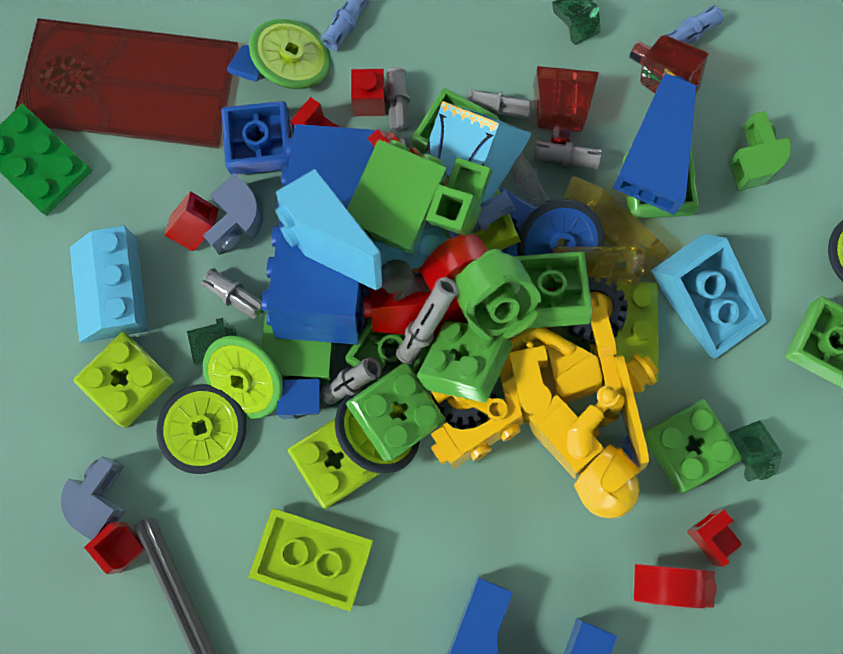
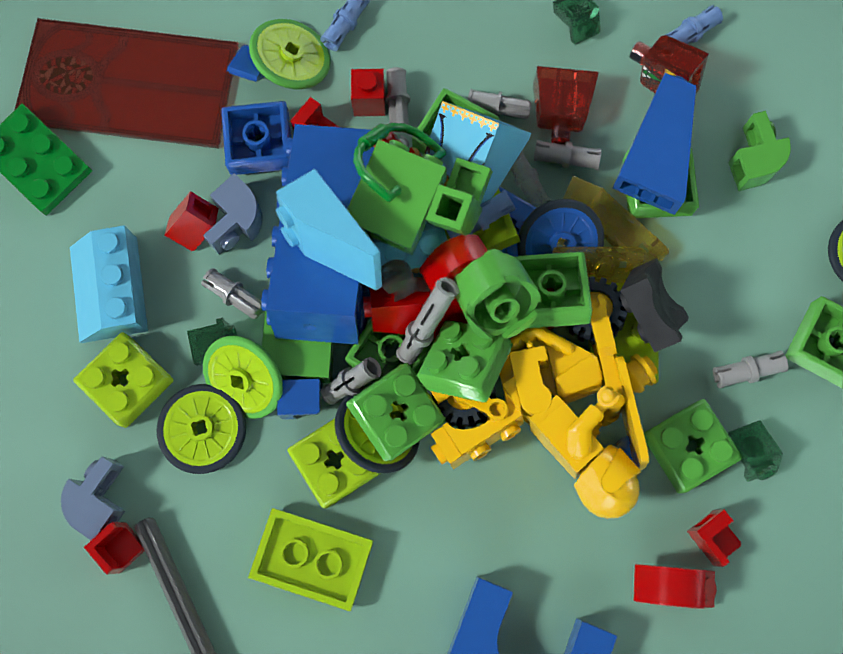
(380, 132): none -> green piece
(652, 306): none -> black brick
(710, 293): medium azure slope -> none
(750, 369): none -> light grey pin

